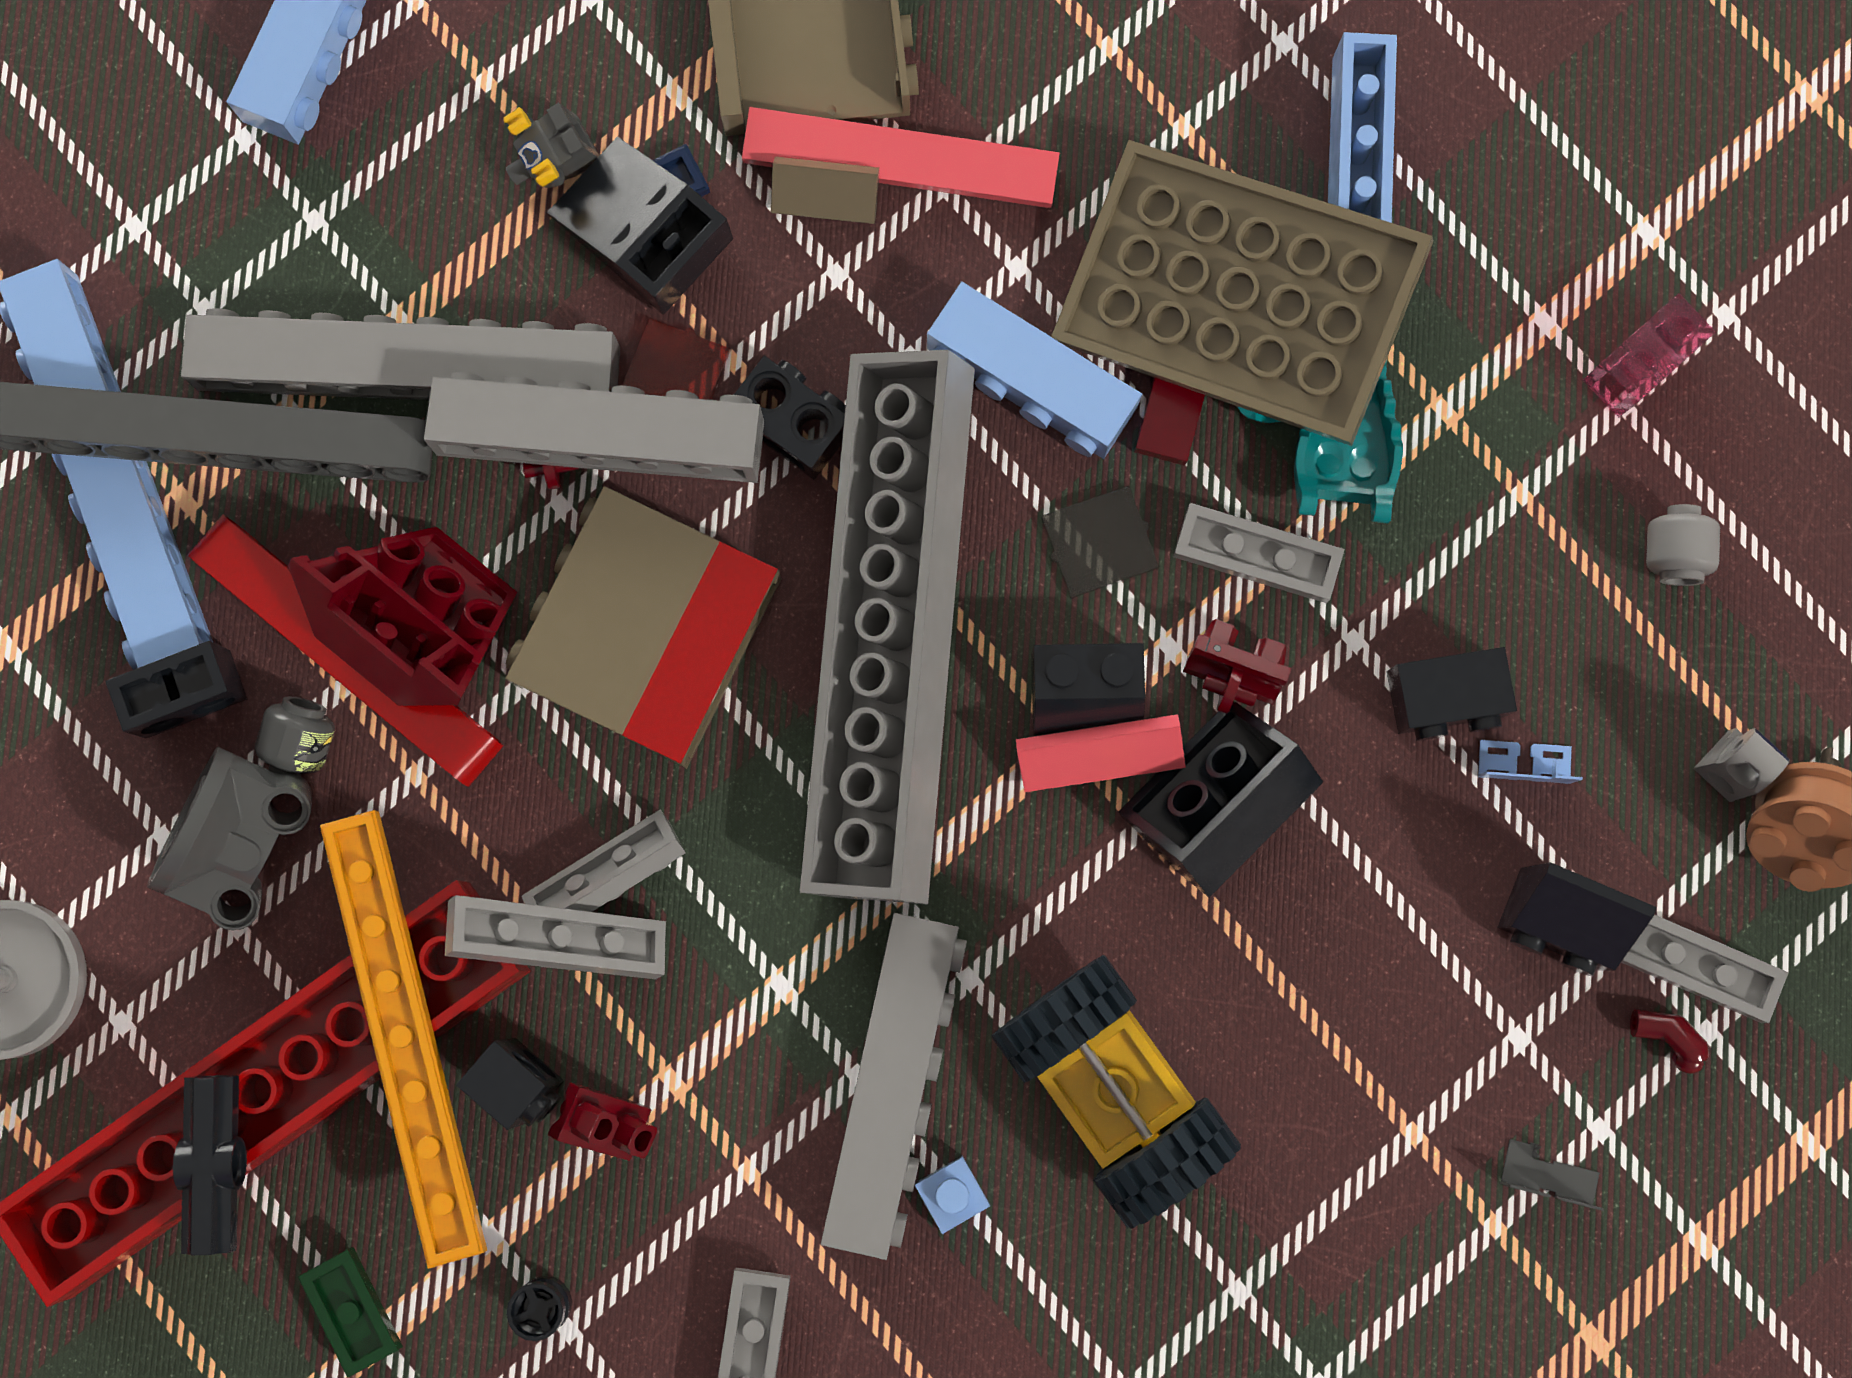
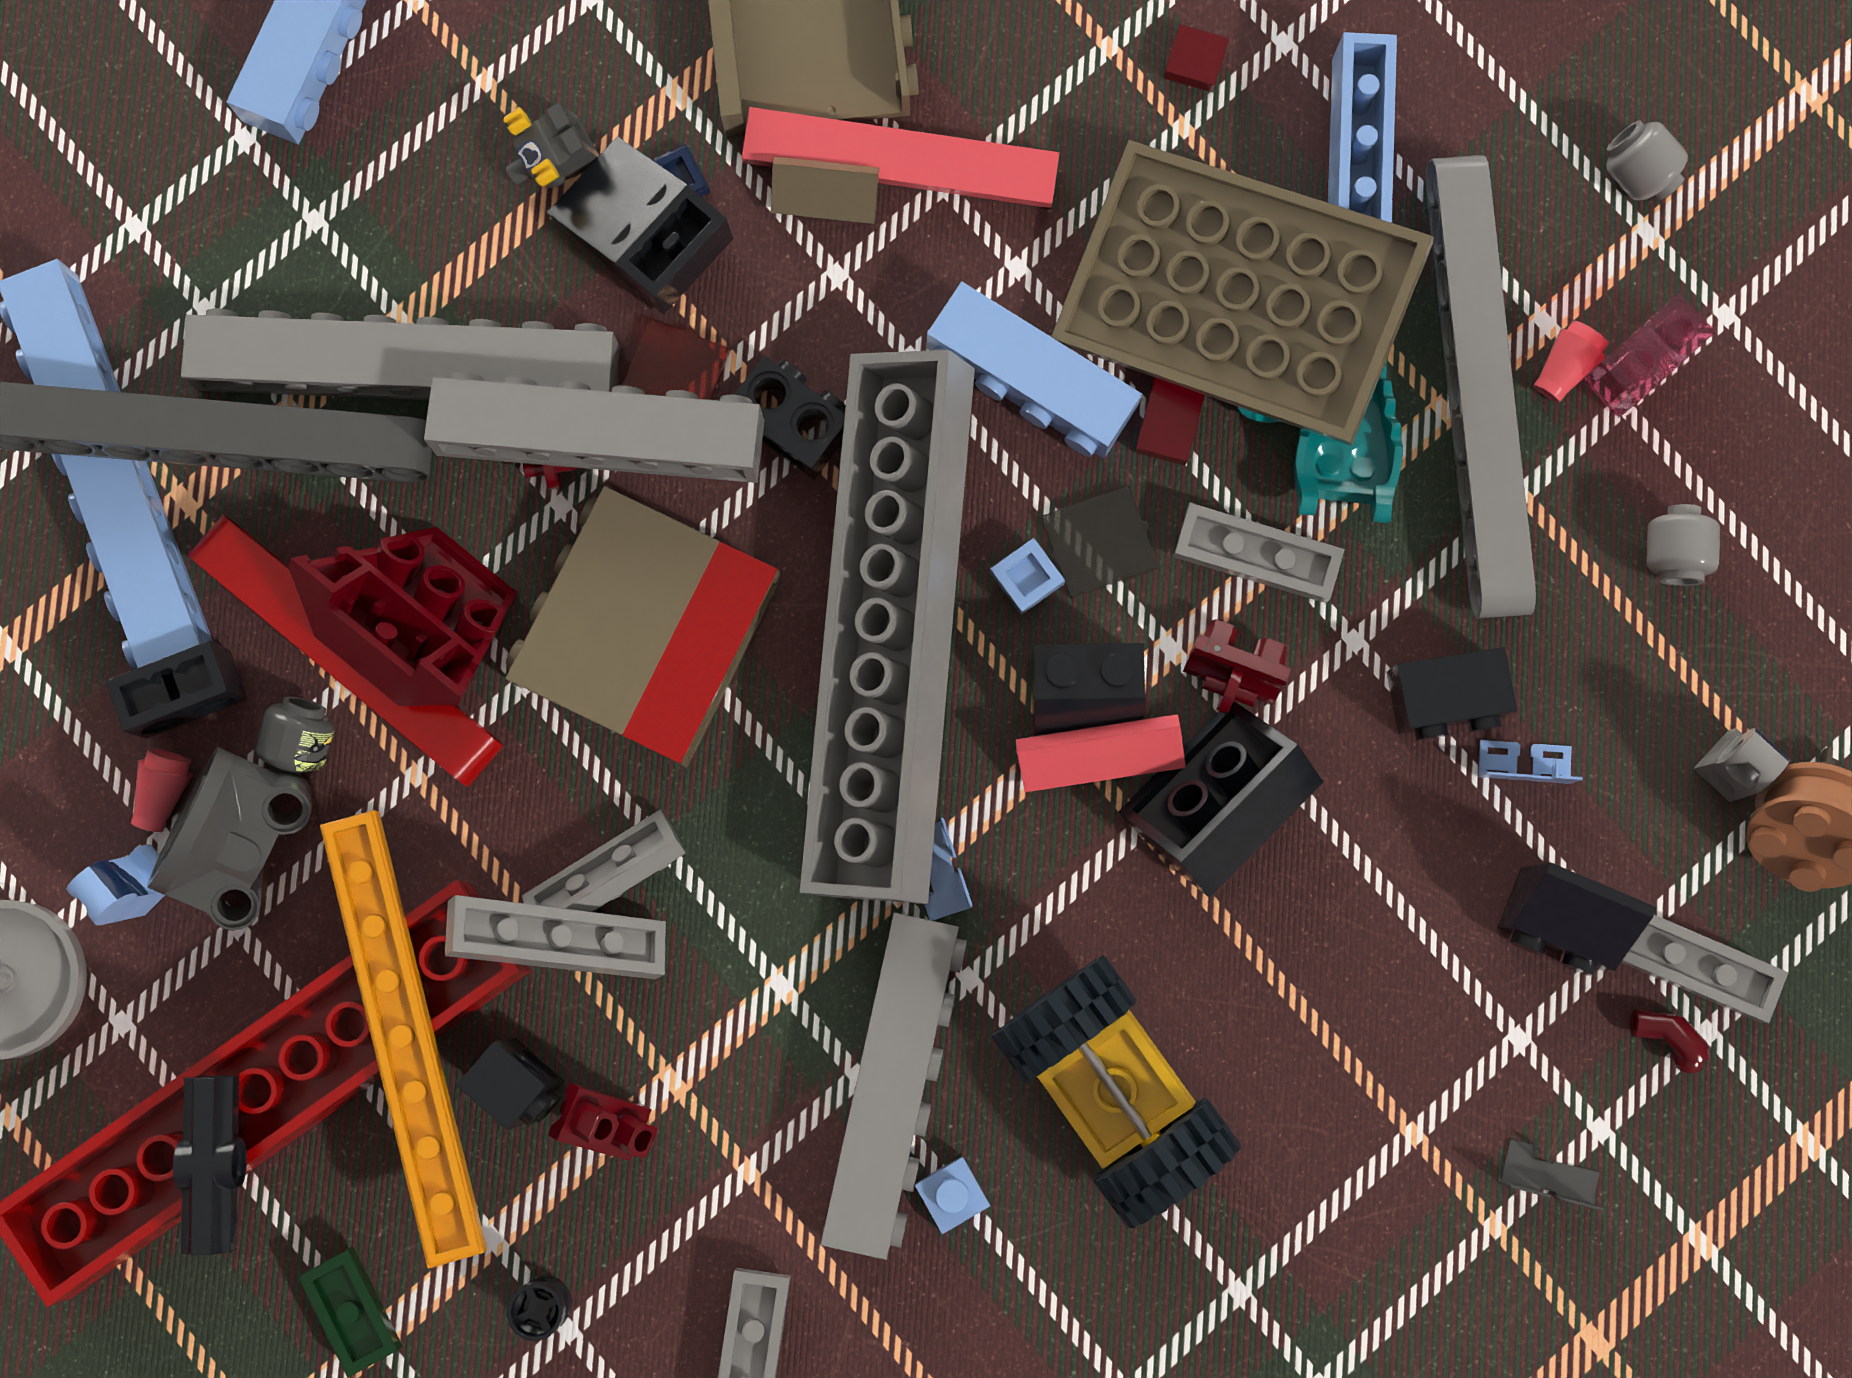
(117, 887): none -> light blue leg
(159, 787): none -> coral cone
(947, 892): none -> light blue piece
(1027, 576): none -> light blue plate
(1196, 58): none -> dark red tile
(1480, 387): none -> light grey beam
(1570, 360): none -> coral cone
(1646, 161): none -> light grey head

